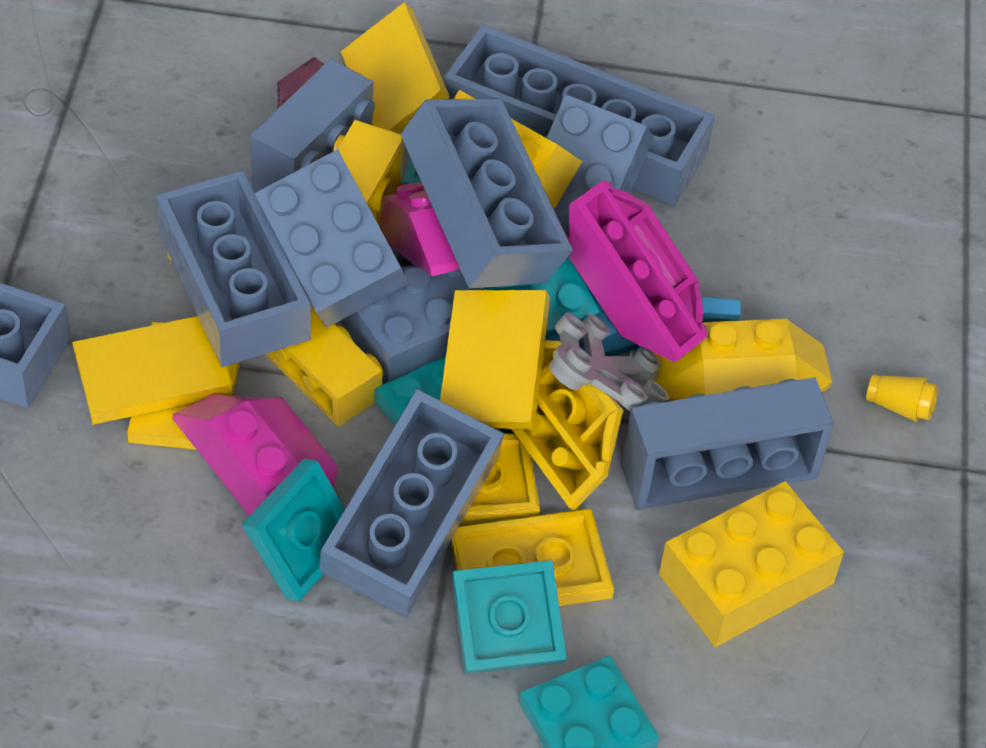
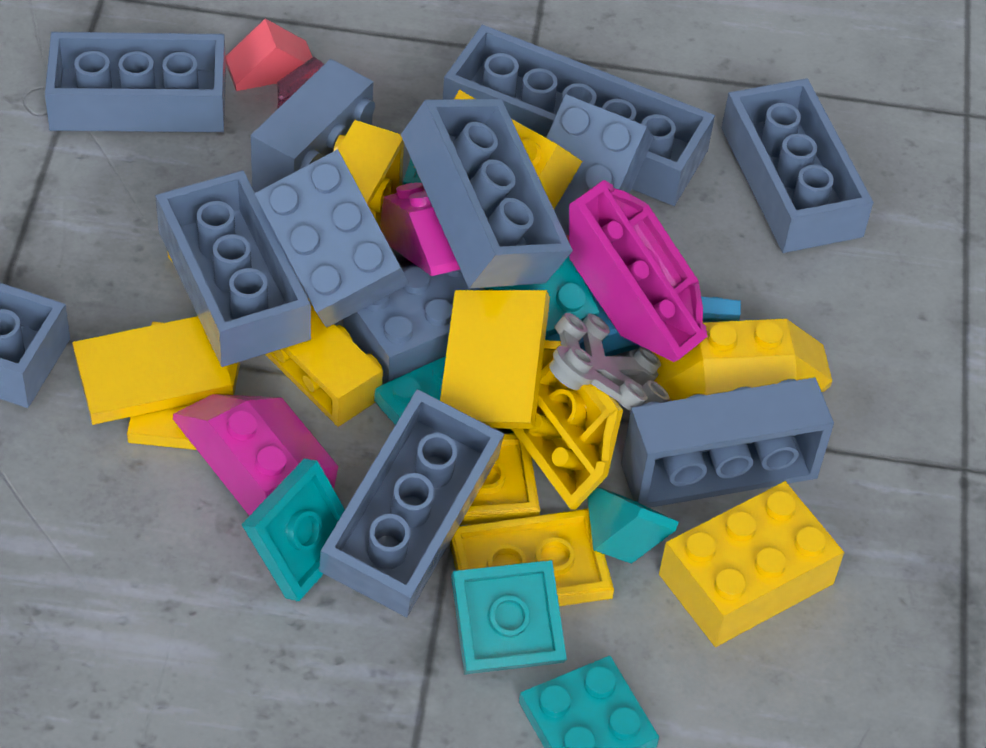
(136, 82): none -> sand blue brick
(266, 56): none -> coral slope
(399, 65): yellow tile -> none
(625, 526): none -> teal slope
(796, 165): none -> sand blue brick
(904, 395): yellow cone -> none

